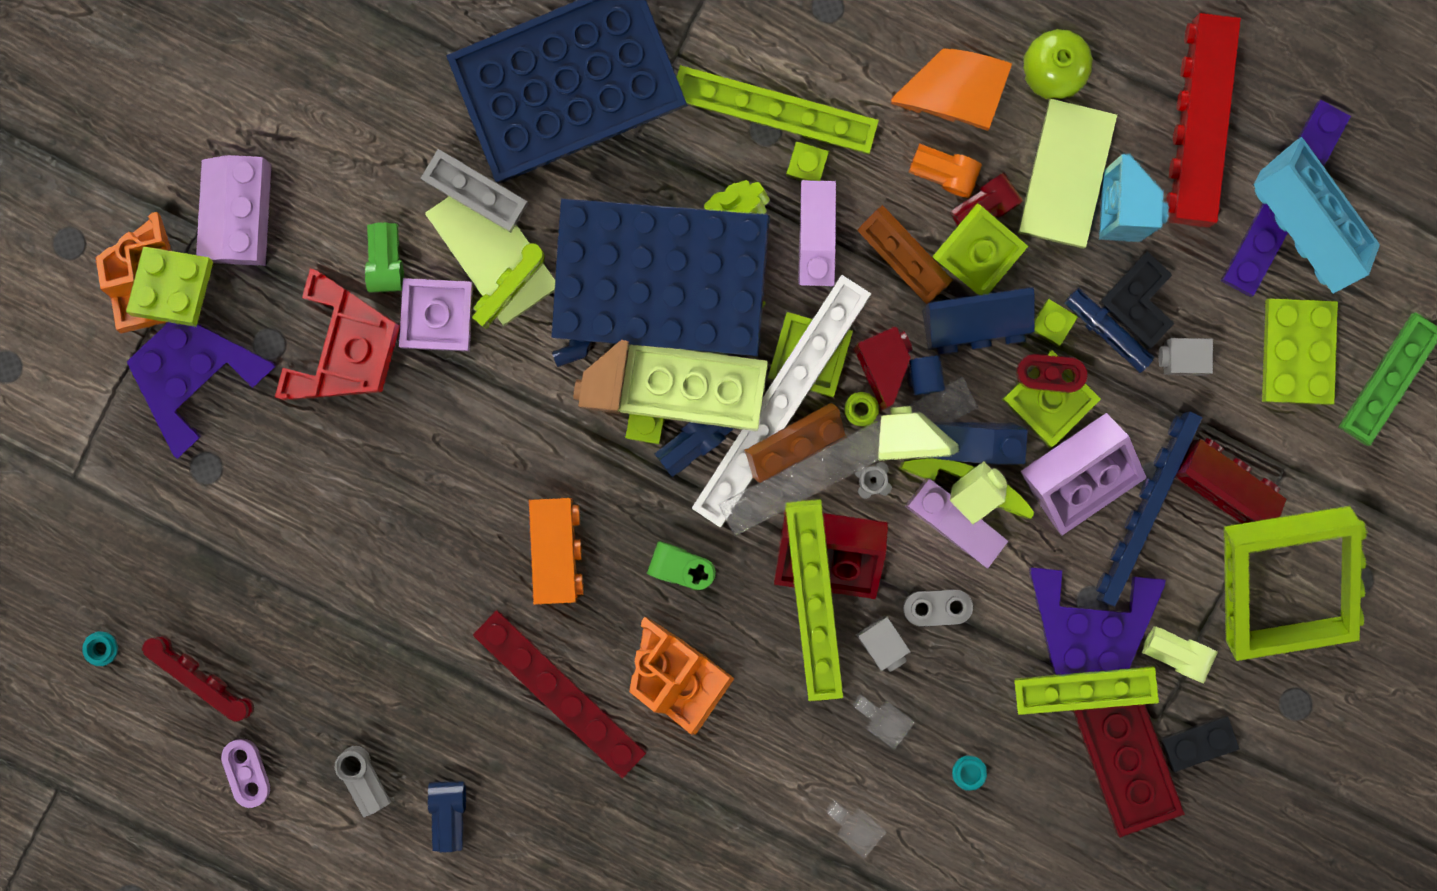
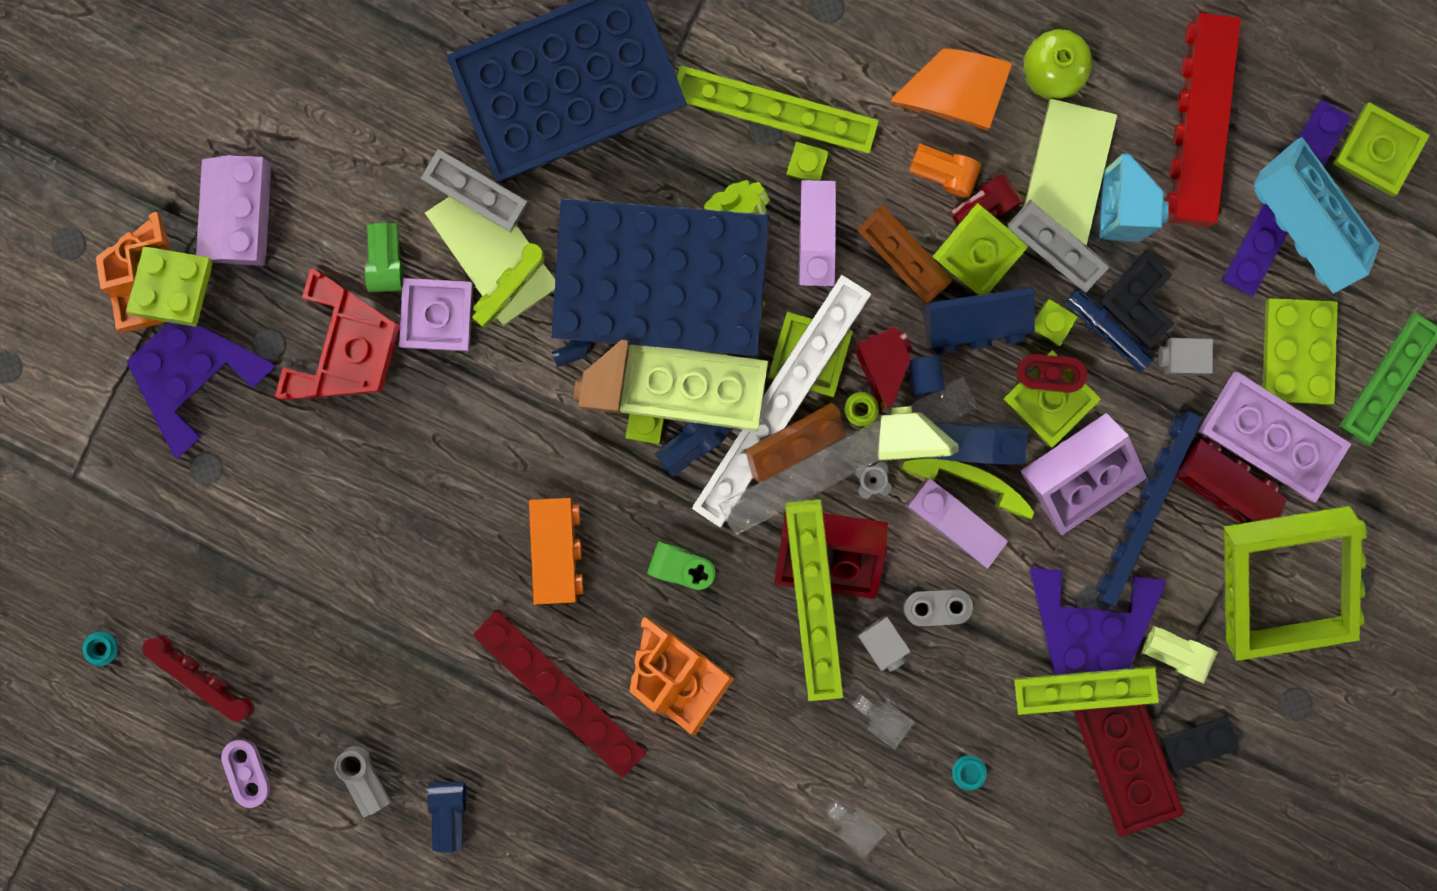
(979, 492): yellowish green brick -> none
(1058, 246): none -> light grey plate
(1274, 437): none -> lavender plate
(1381, 149): none -> lime plate

